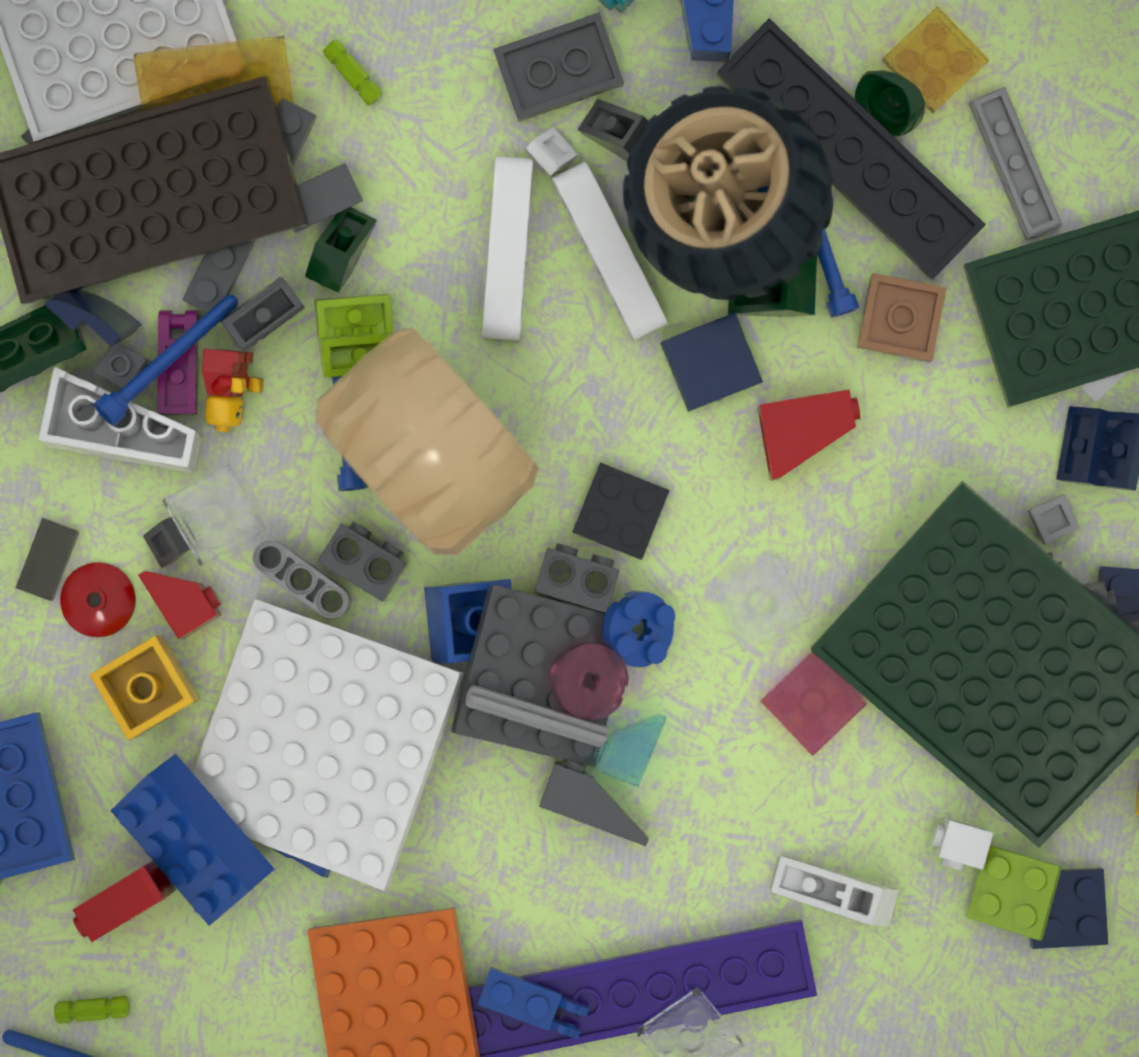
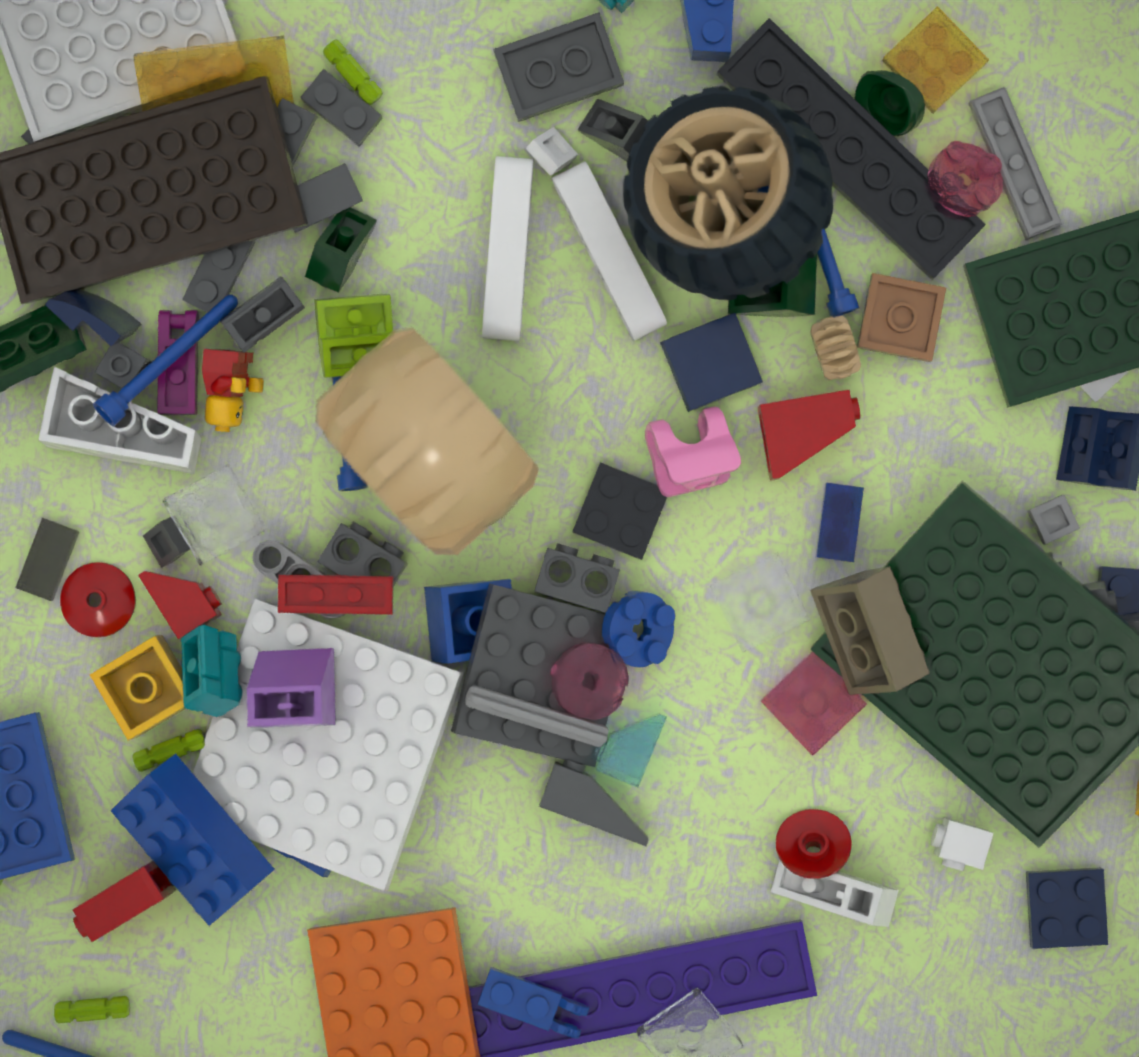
(163, 751): none -> lime axle
(210, 671): none -> teal brick
(292, 689): none -> medium lavender slope
(335, 594): none -> red tile
(341, 107): none -> dark grey plate
(692, 467): none -> bright pink piece
(818, 830): none -> red dish
(835, 347): none -> tan gear
(839, 522): none -> clear blue plate
(870, 632): none -> dark tan slope
(979, 166): none -> clear pink plate
(1014, 892): lime plate -> none

